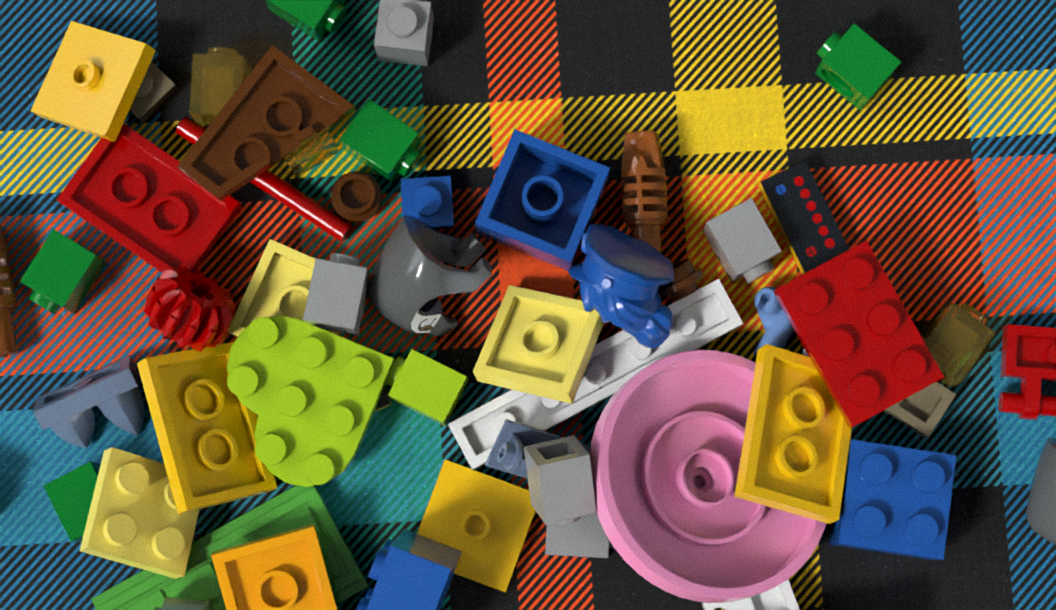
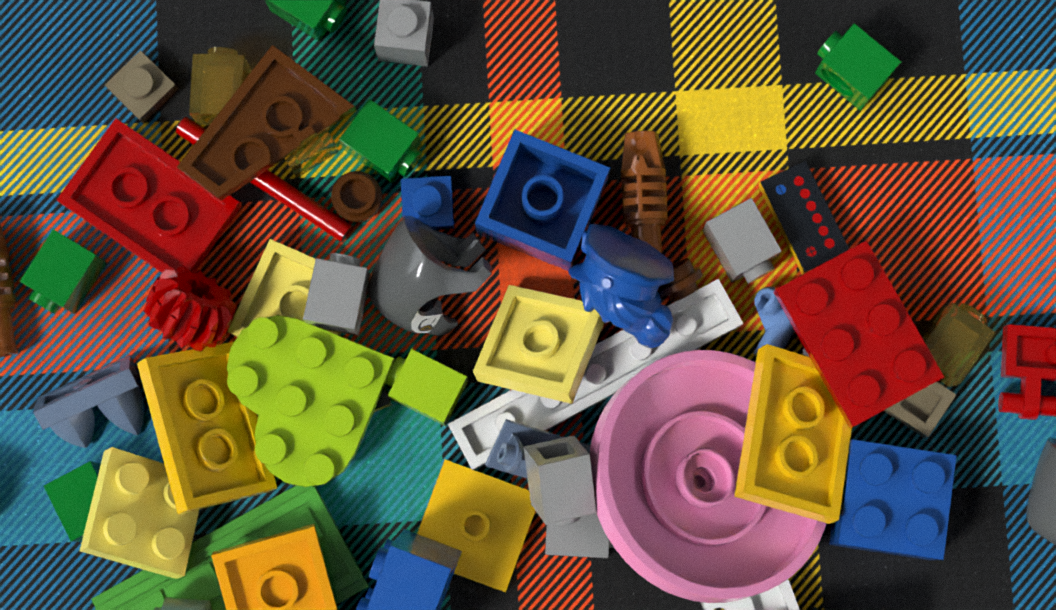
(93, 81): yellow plate -> none

